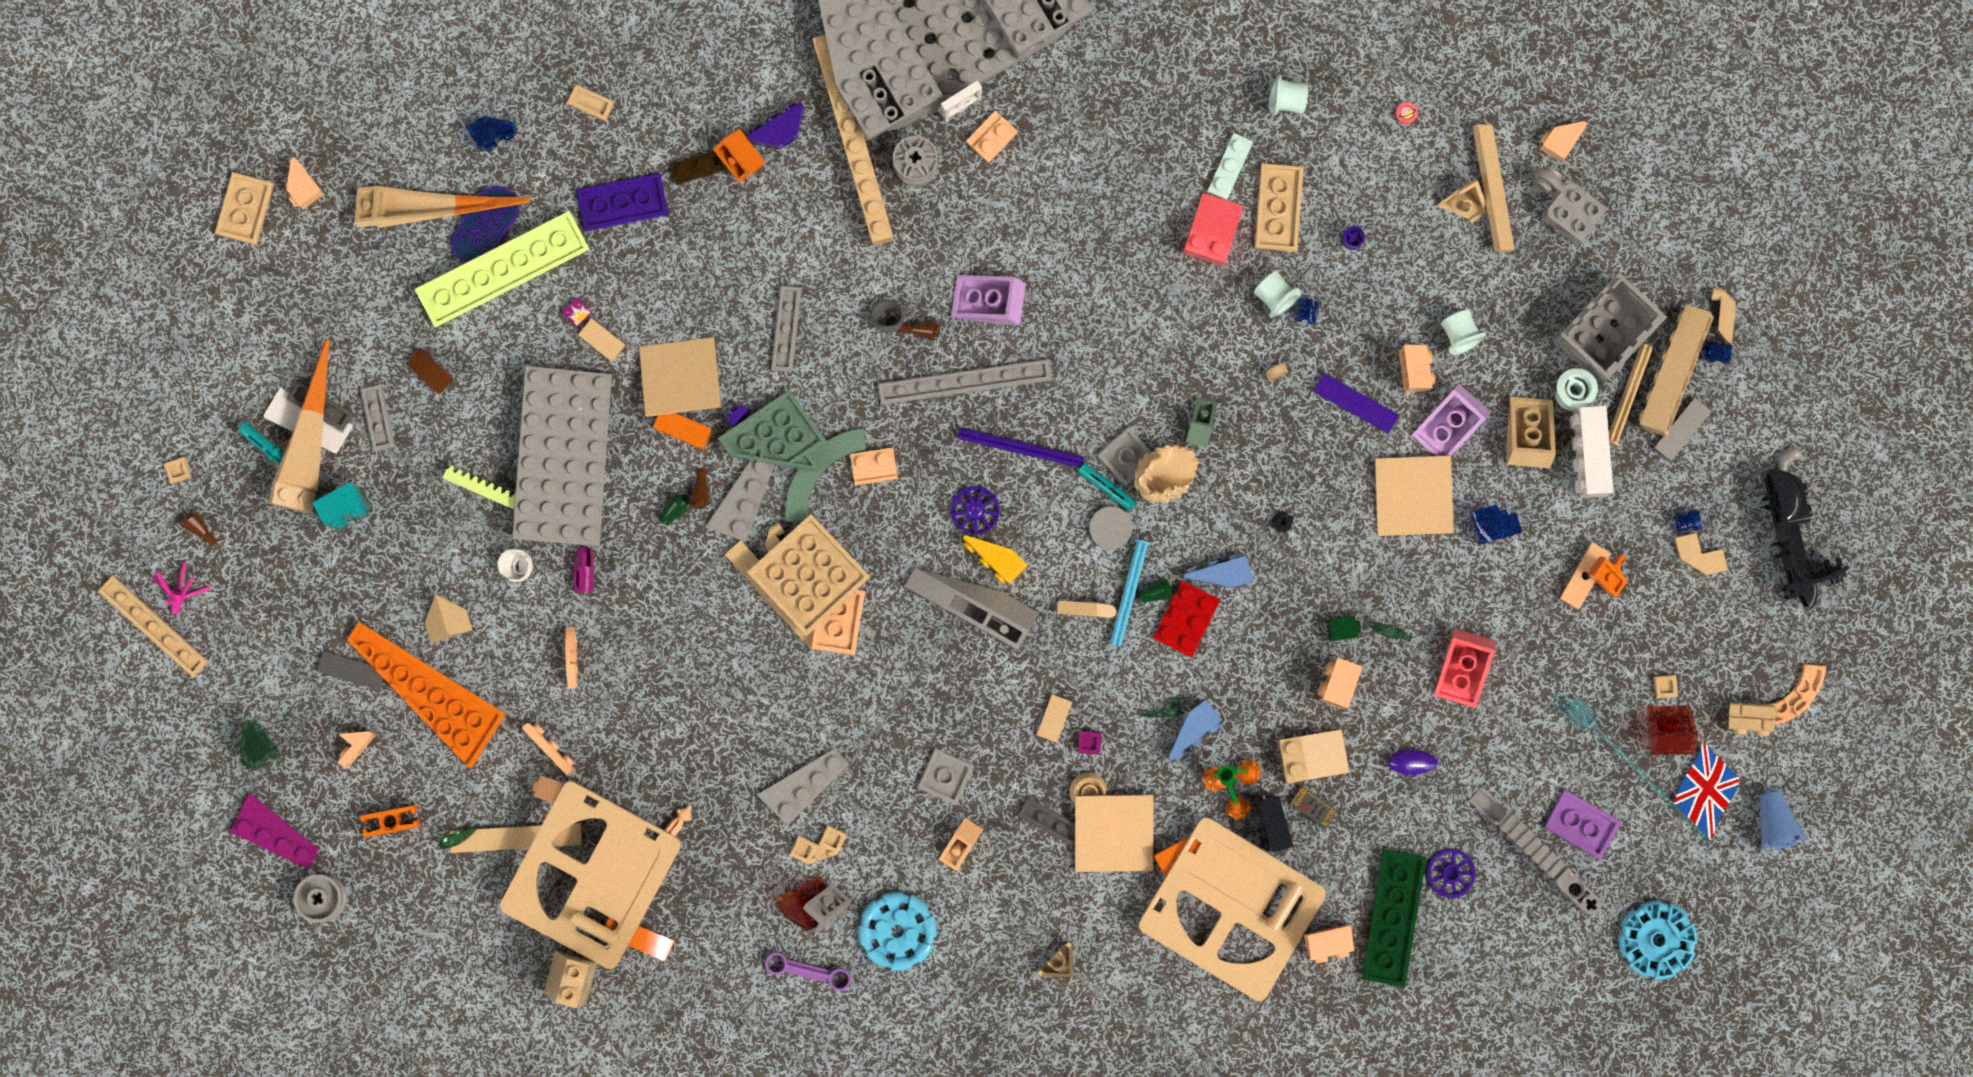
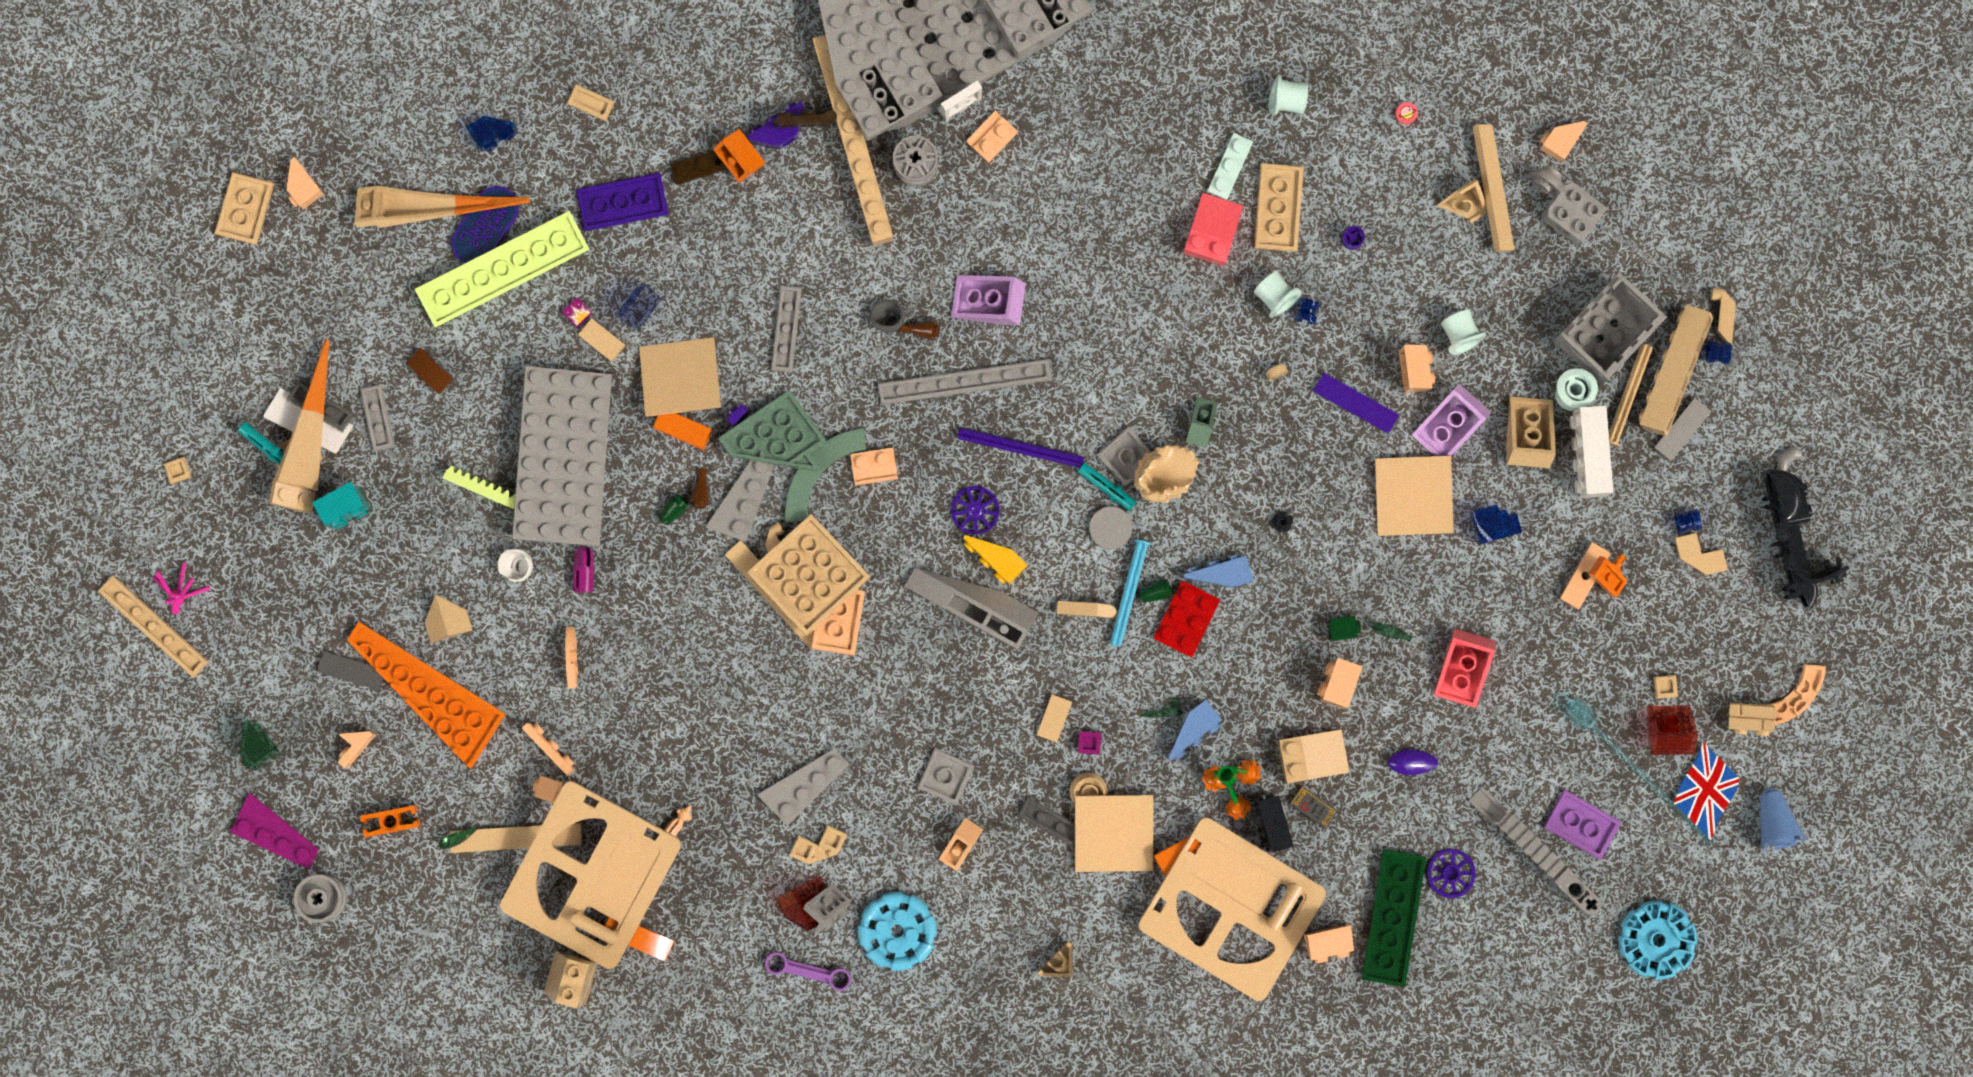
(196, 525): reddish brown cone -> none
(631, 299): none -> clear blue piece
(805, 119): none -> dark brown plate

